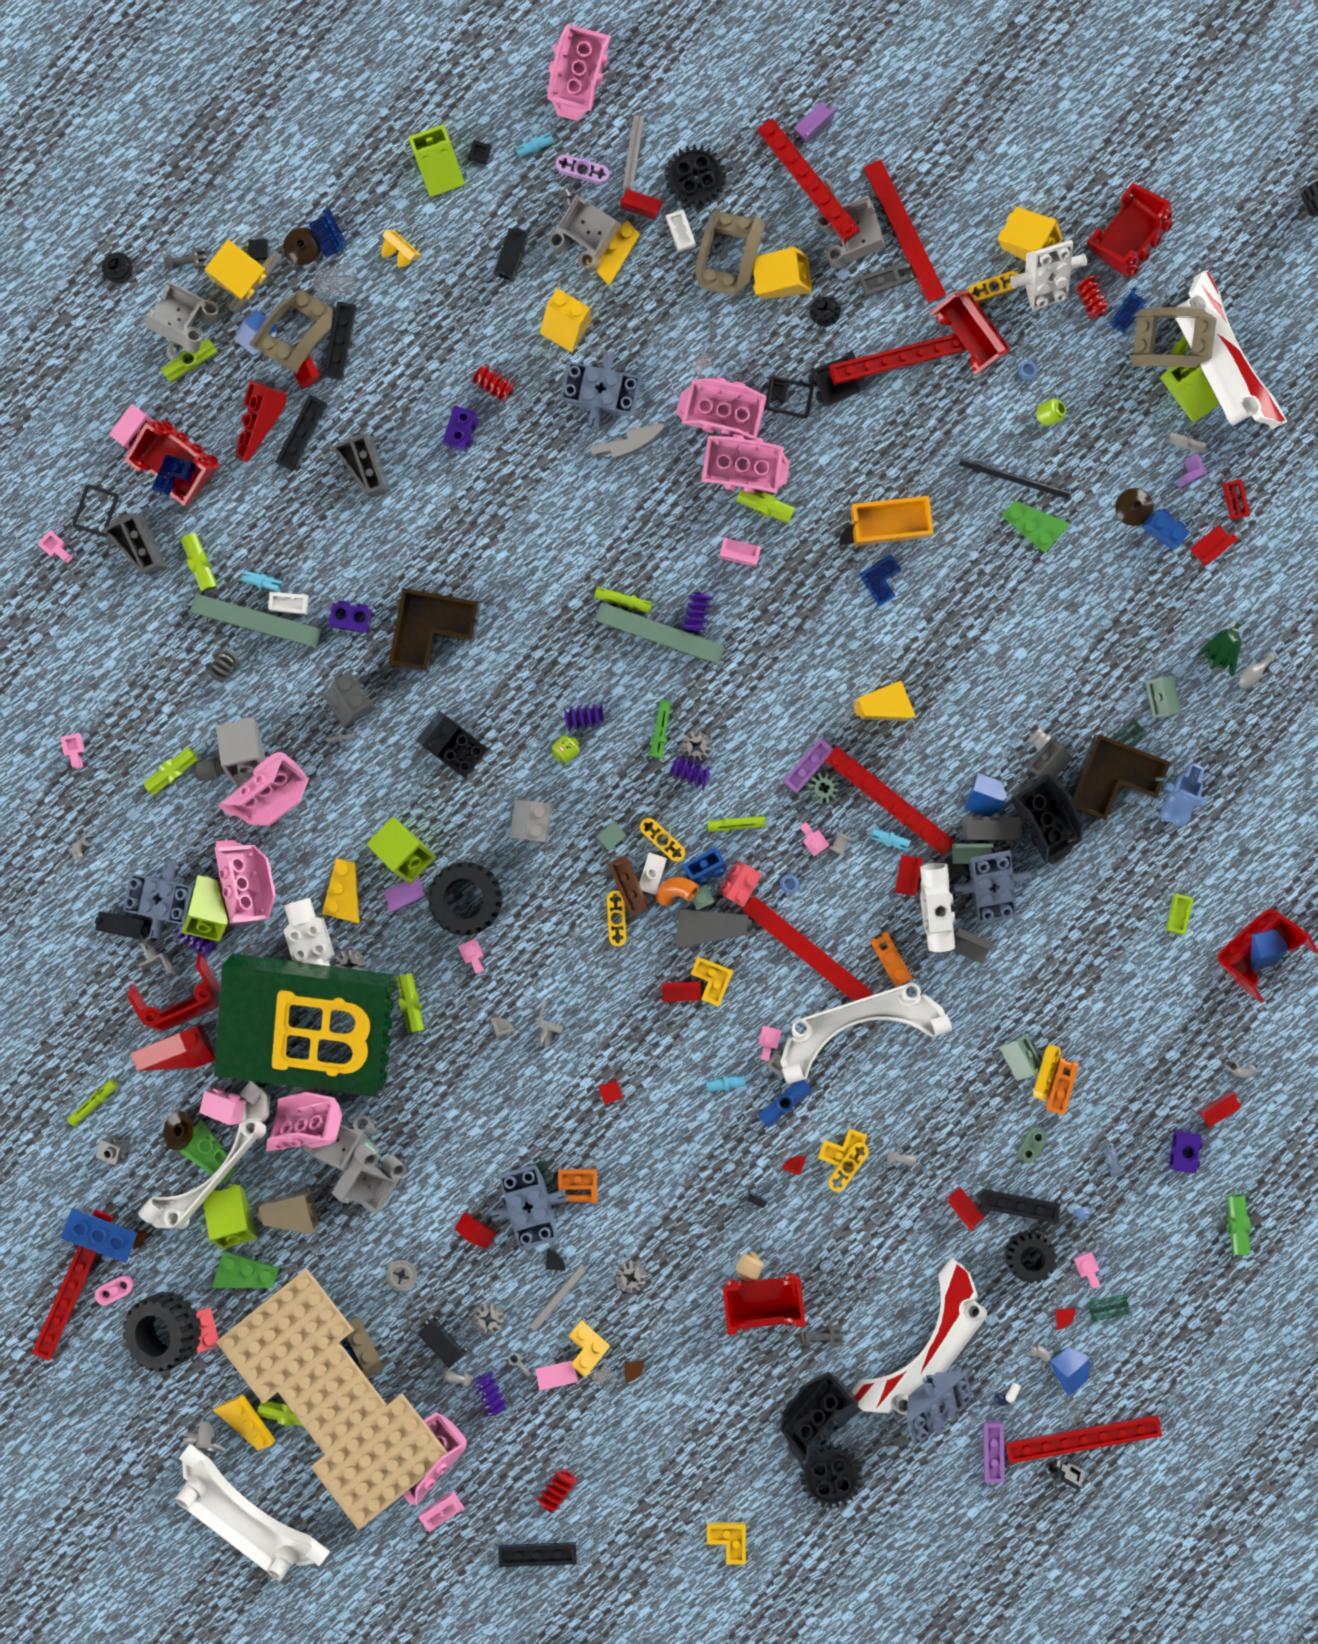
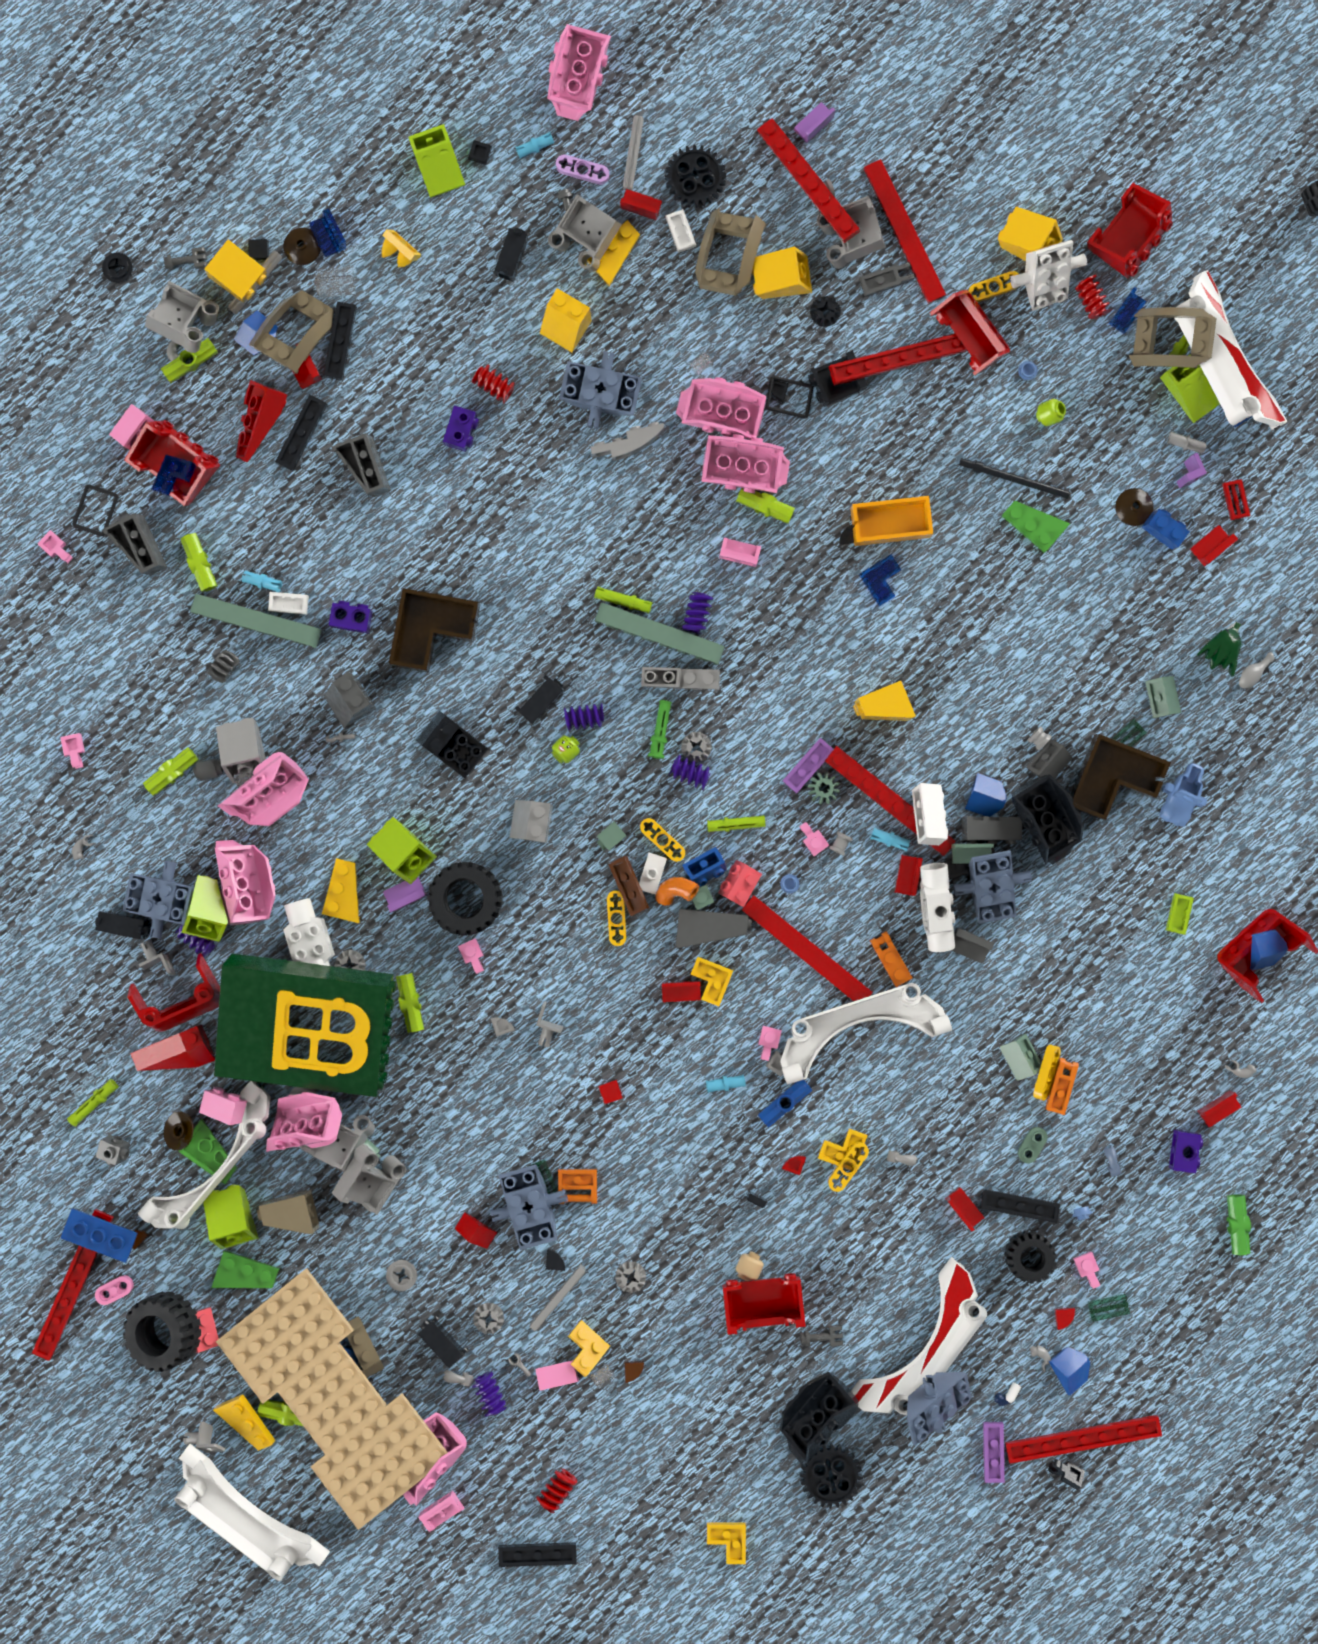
(541, 700): none -> black brick
(680, 678): none -> light grey slope
(929, 814): none -> white brick

